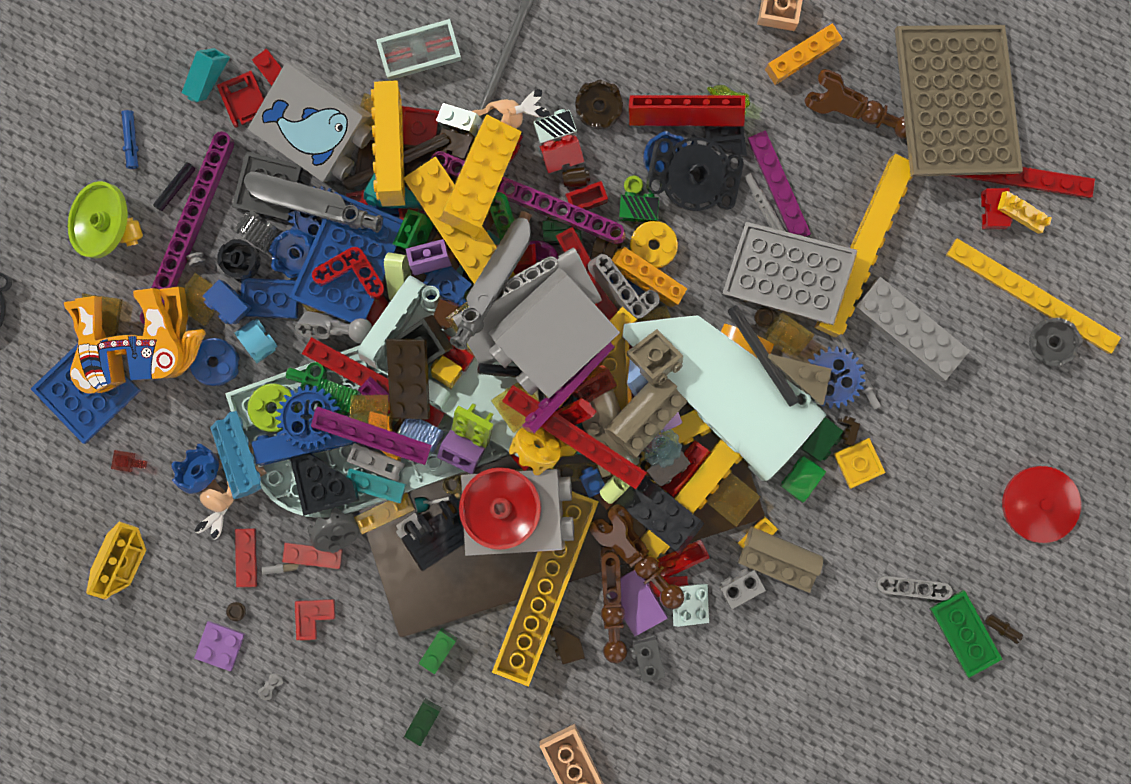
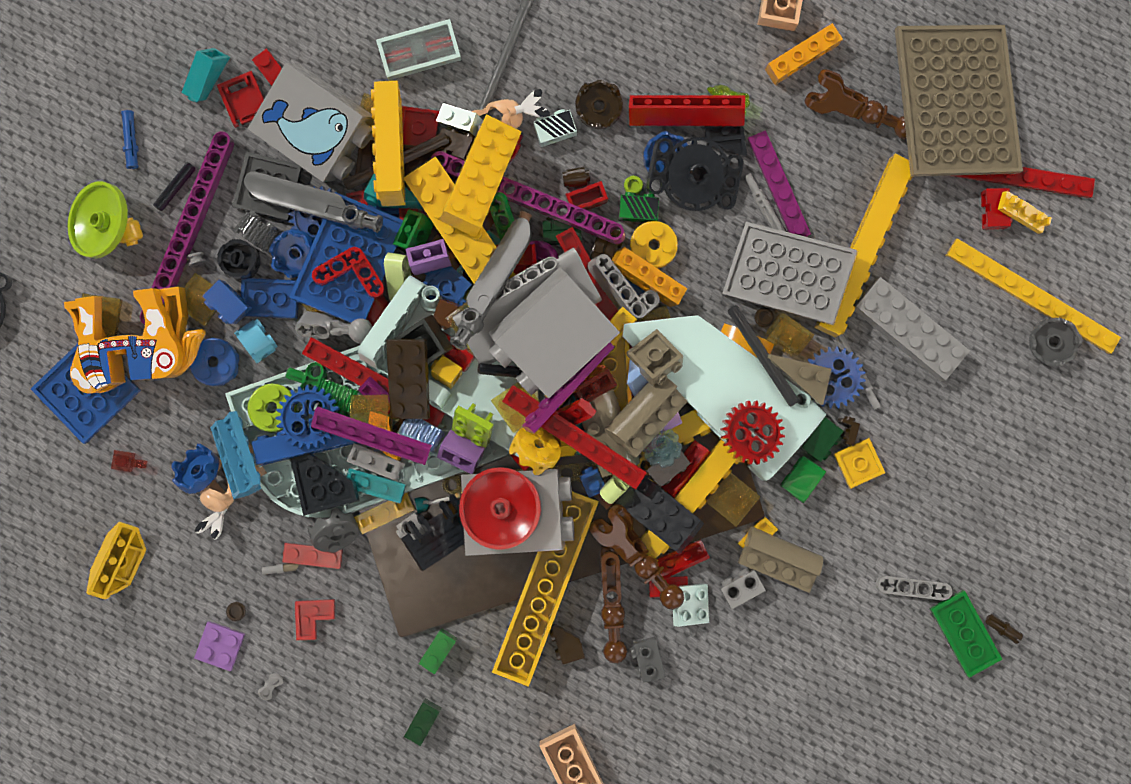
(245, 557): red plate -> none
(561, 152): red brick -> none
(640, 604): medium lavender tile -> none
(762, 418): none -> red gear
(1041, 504): red dish -> none

